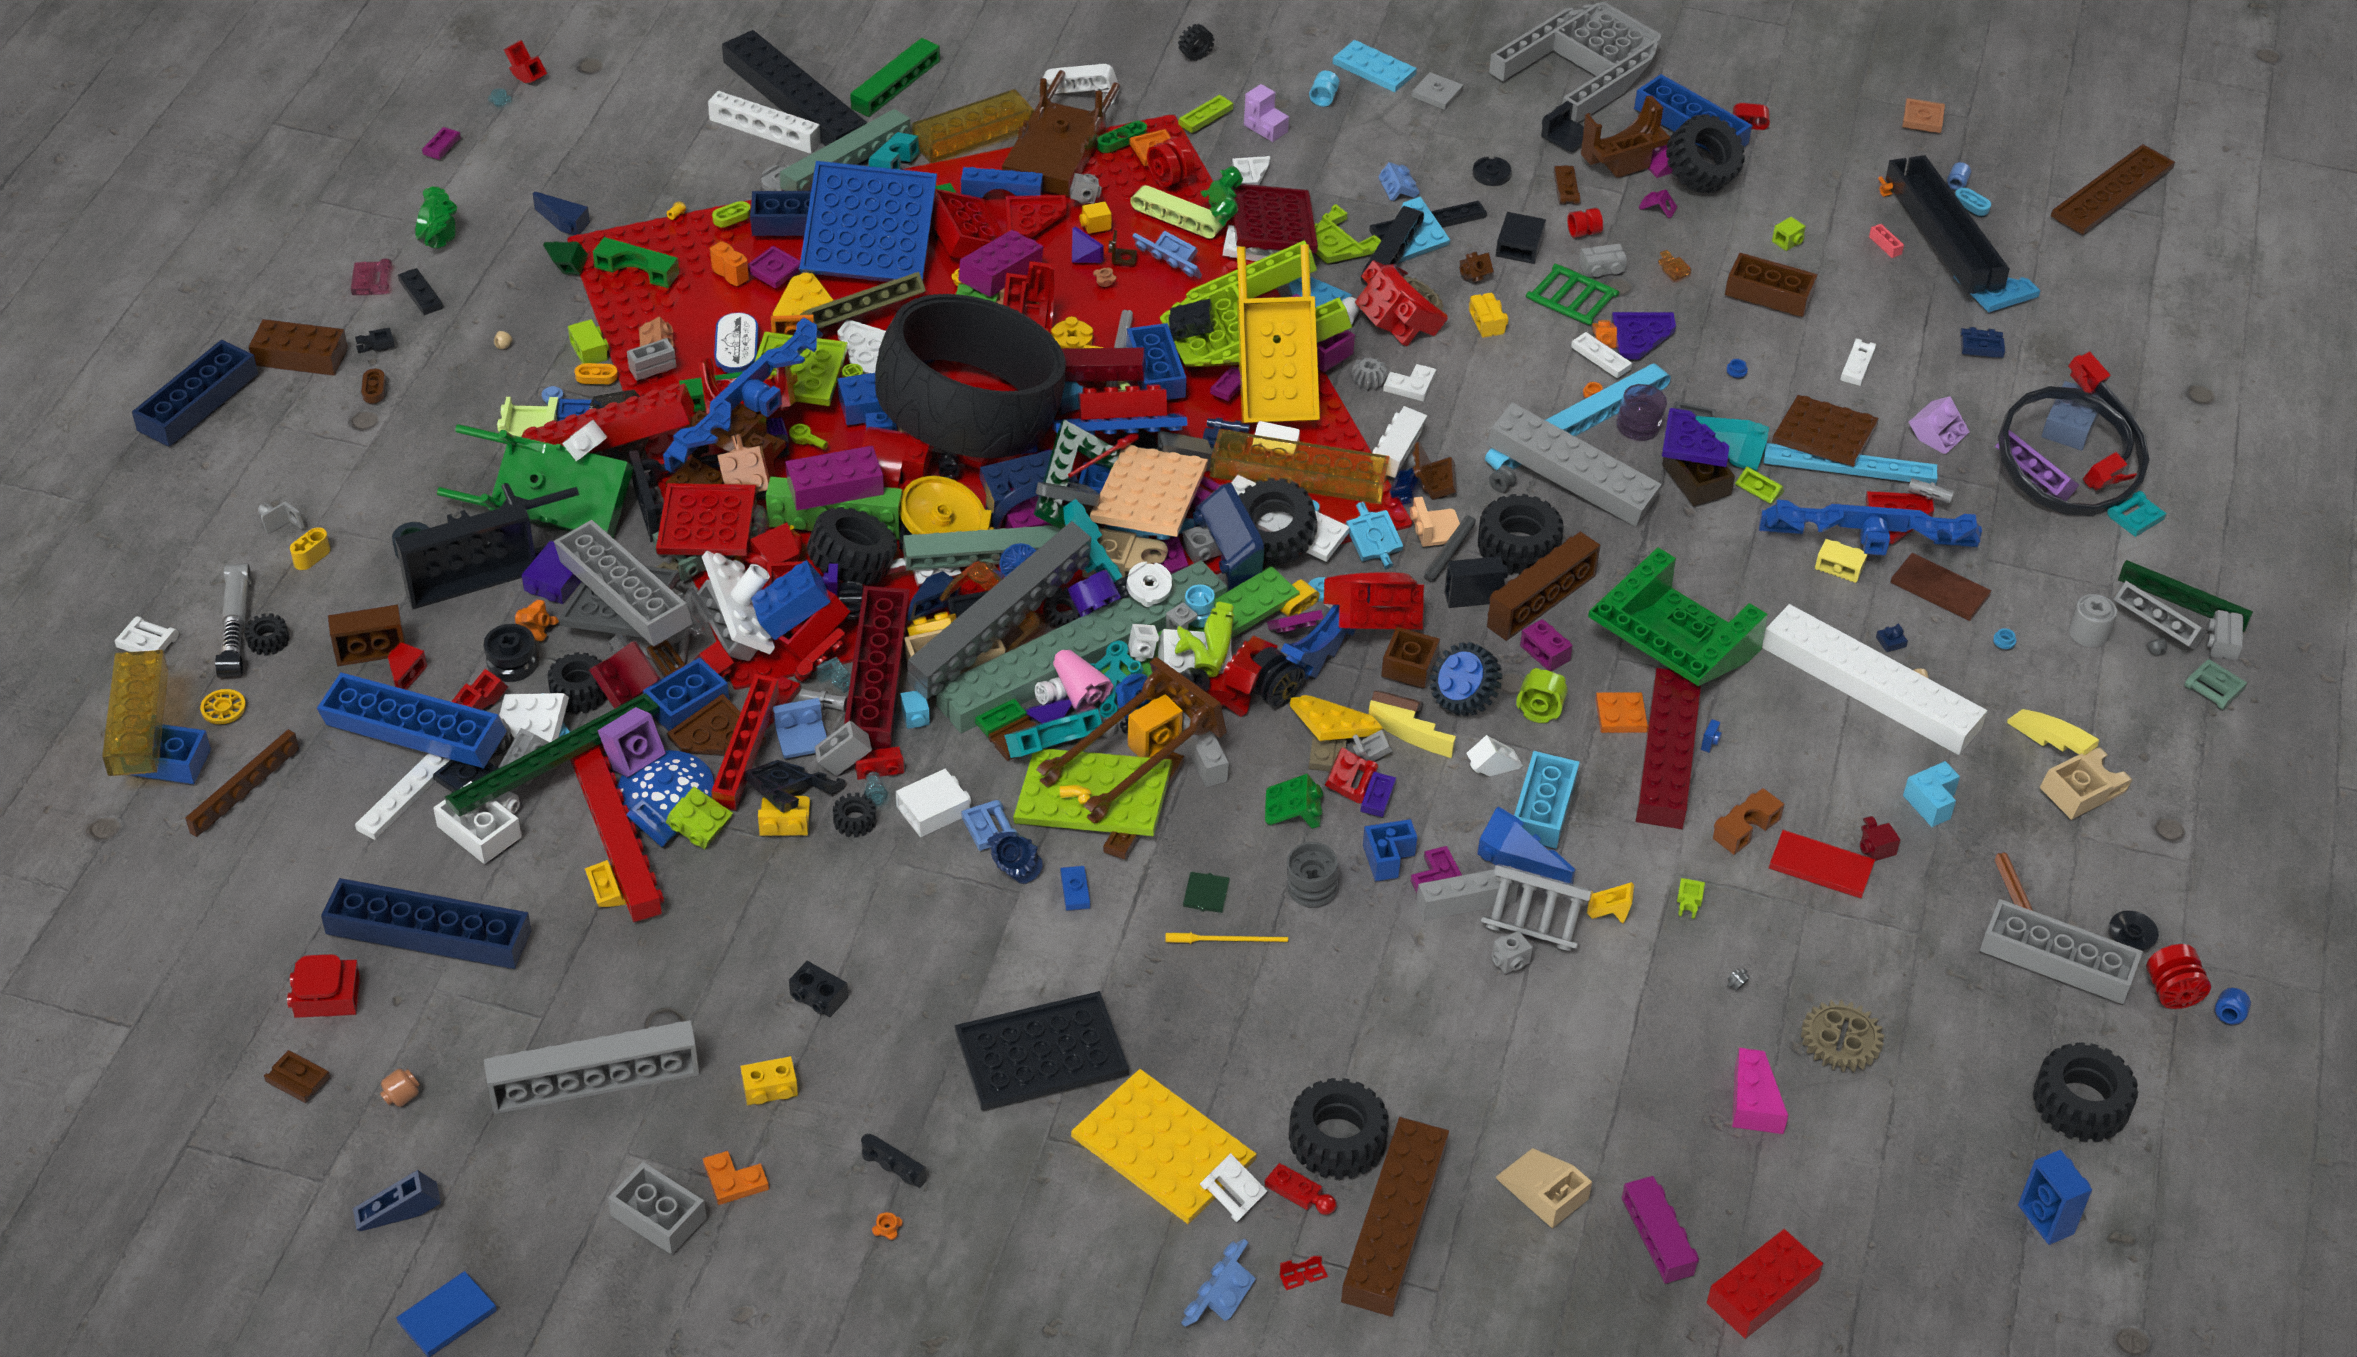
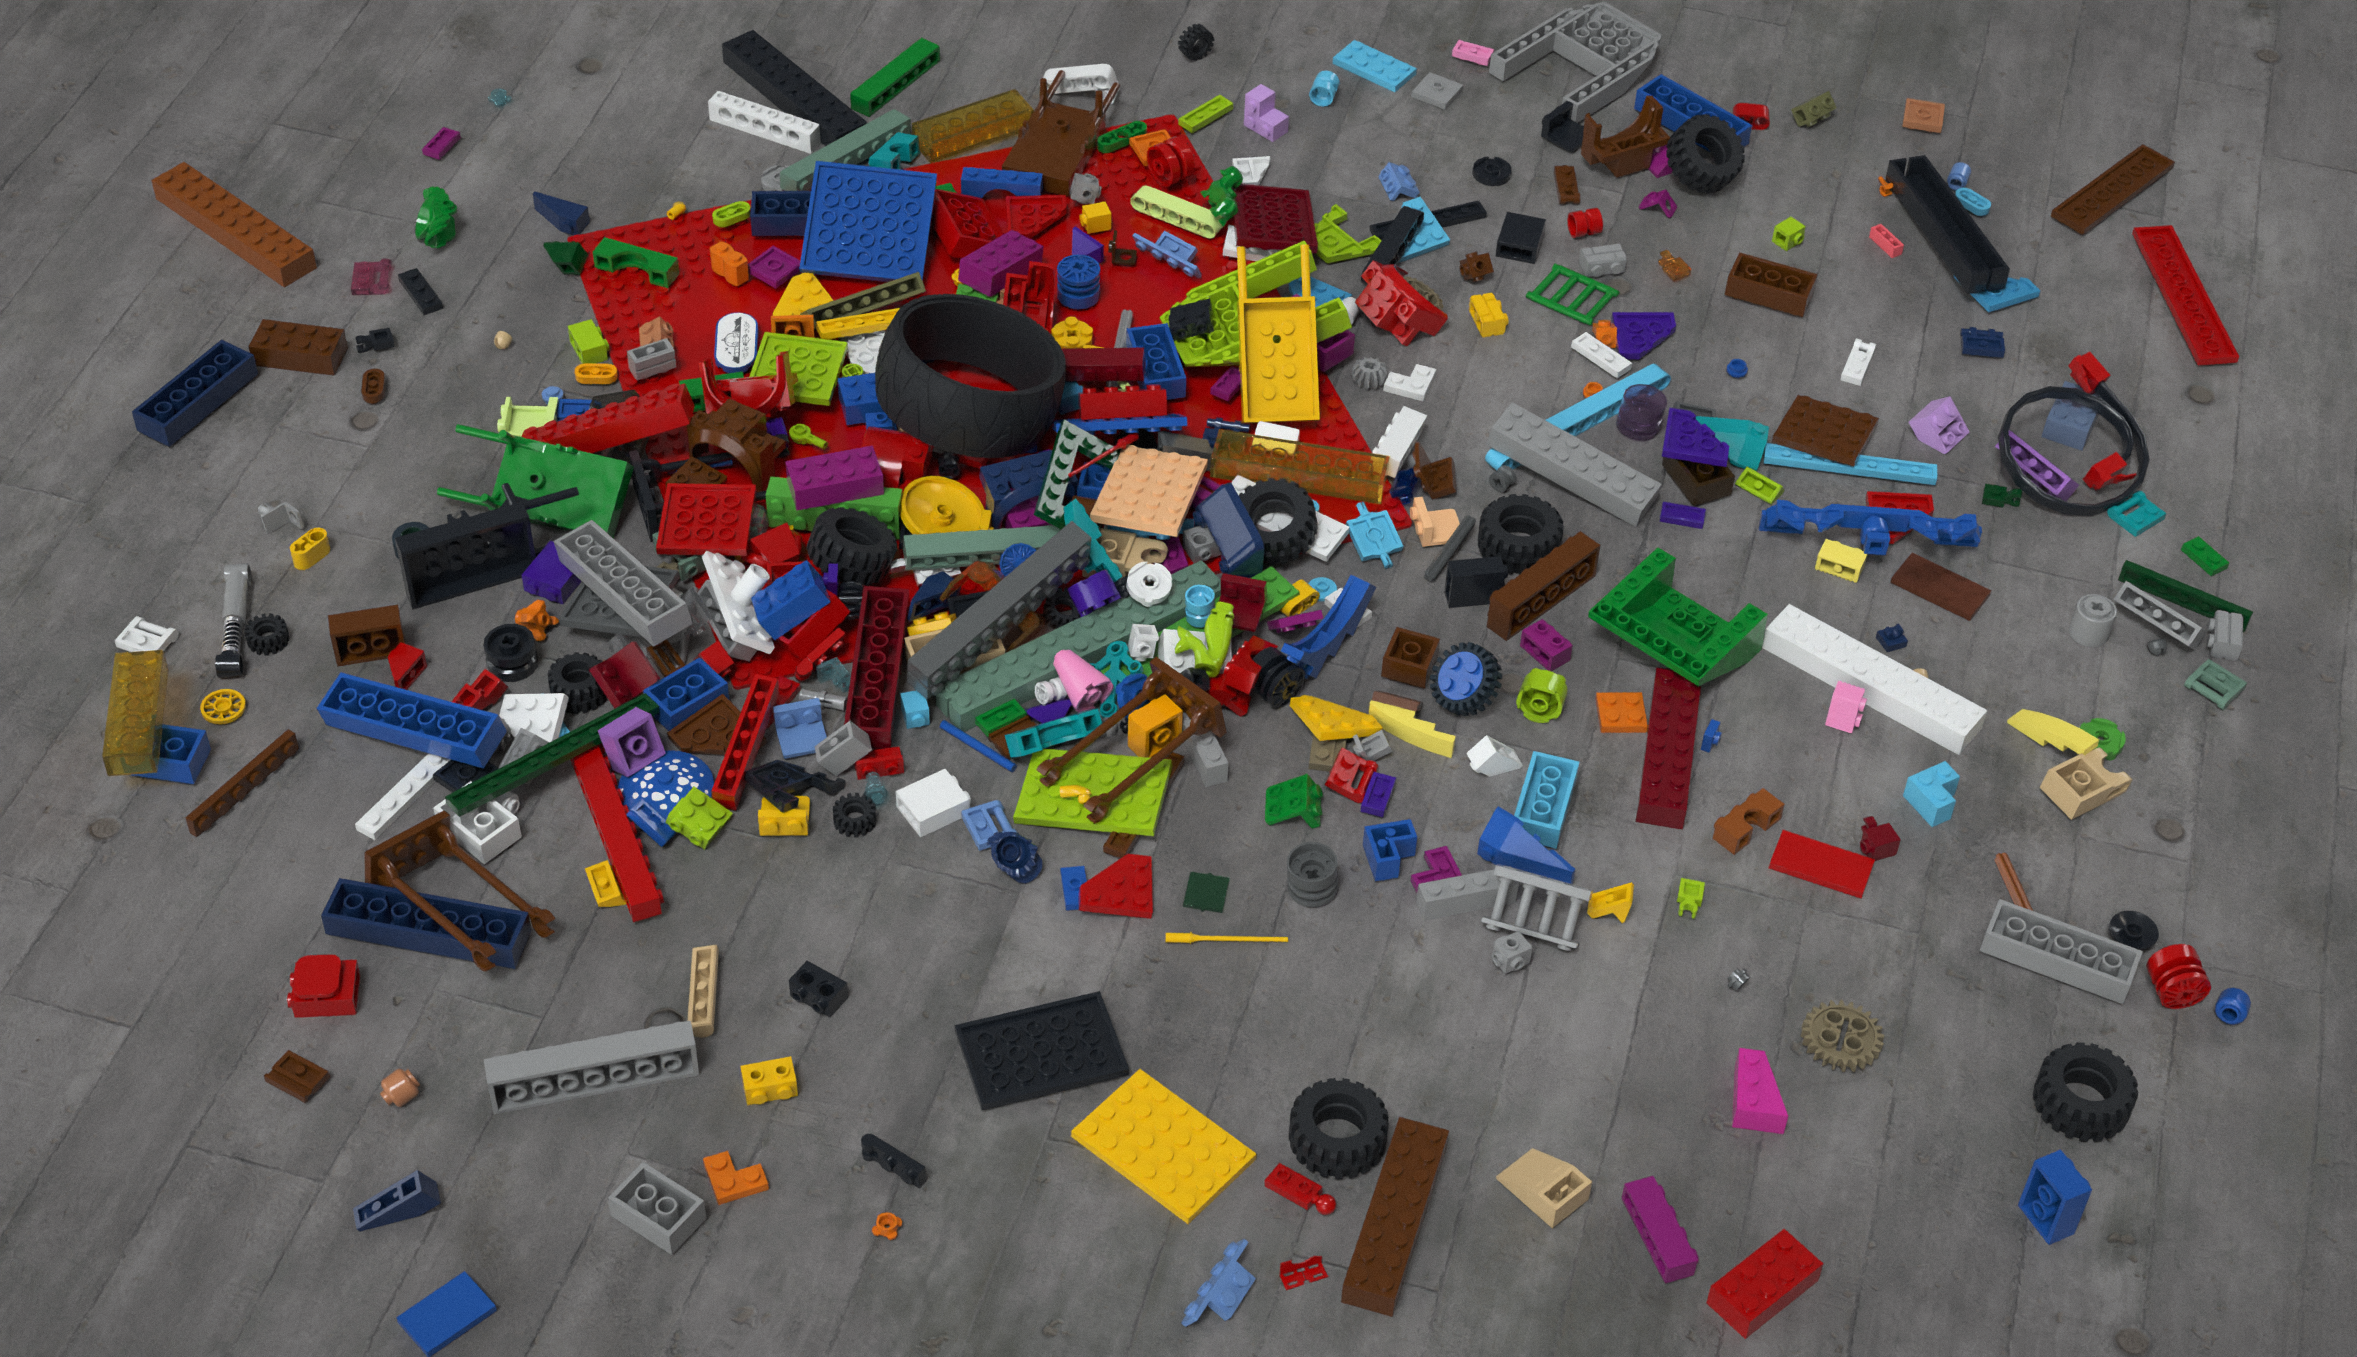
(234, 224): none -> dark orange brick
(423, 844): none -> reddish brown piece
(523, 66): red brick -> none
(584, 440): white brick -> none
(703, 990): none -> tan brick
(744, 466): nougat plate -> none
(747, 388): blue piece -> none
(855, 324): none -> yellow plate
(978, 746): none -> blue bar
(1078, 281): none -> blue wheel
(1081, 492): dark grey beam -> none
(1104, 276): nougat plate -> none
(1120, 888): none -> red plate
(1180, 616): light grey bracket -> none
(1237, 1182): white plate -> none
(1247, 597): none -> dark red bracket
(1386, 589): red piece -> none
(1472, 52): none -> bright pink plate
(1682, 515): none -> dark purple tile
(1814, 108): none -> olive brick
(1845, 707): none -> bright pink brick
(1930, 490): light grey pin -> none
(1997, 496): none -> dark green plate
(2004, 638): dark azure plate -> none
(2113, 739): none -> bright green plate
(2185, 295): none -> red plate
(2204, 556): none -> green plate

